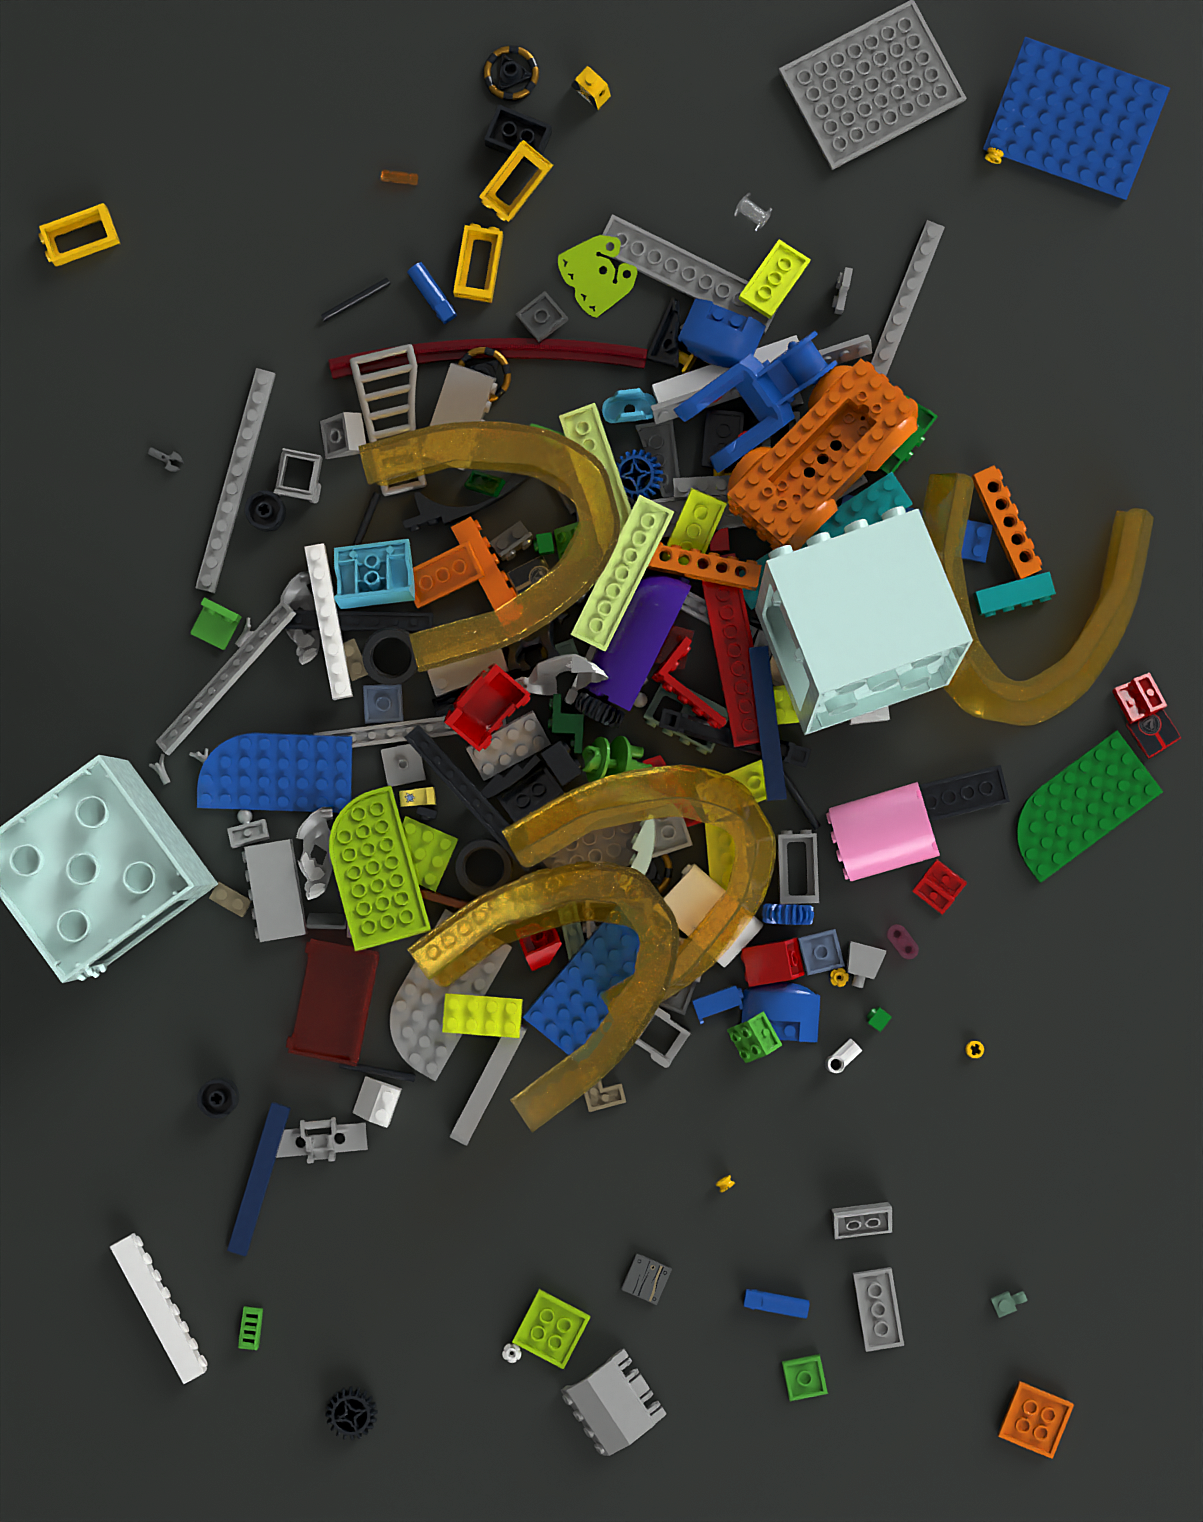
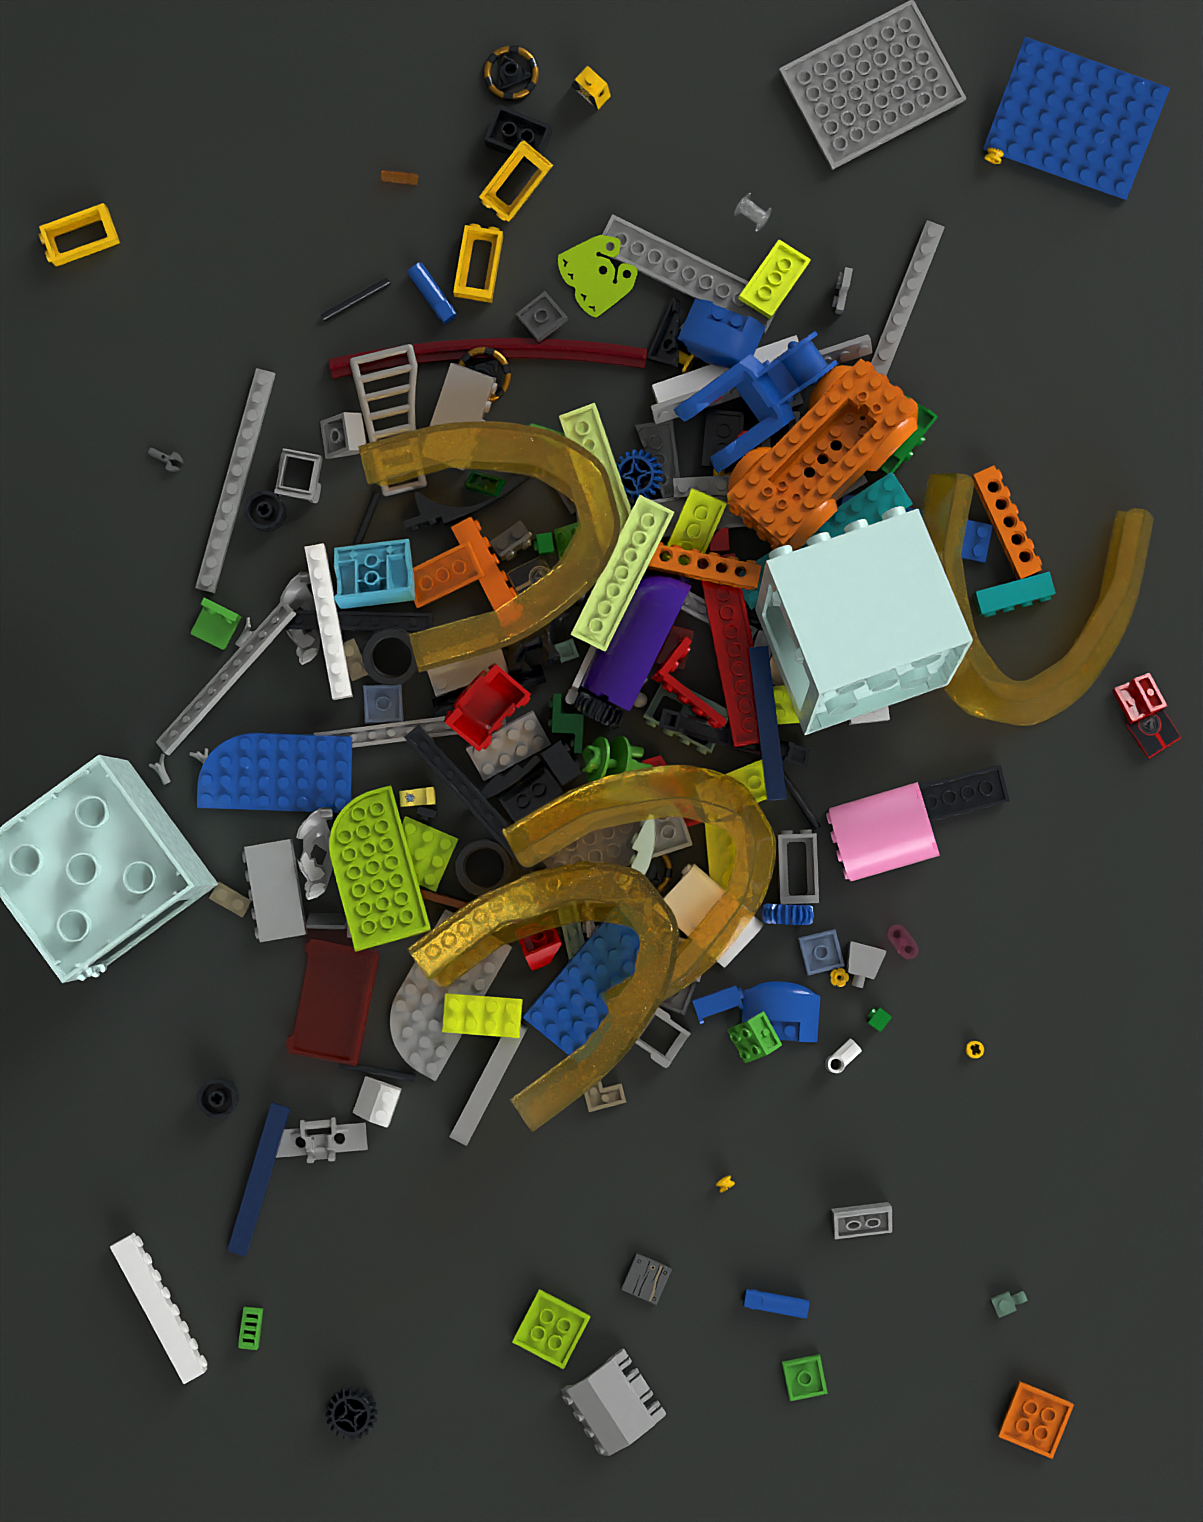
(248, 832): light grey plate -> none
(402, 765): light grey plate -> none
(506, 1353): white plate -> none
(543, 676): light grey animal -> none
(614, 406): medium azure piece -> none
(772, 962): red slope -> none
(878, 1309): light grey plate -> none
(939, 886): red slope -> none
(1082, 805): green plate -> none

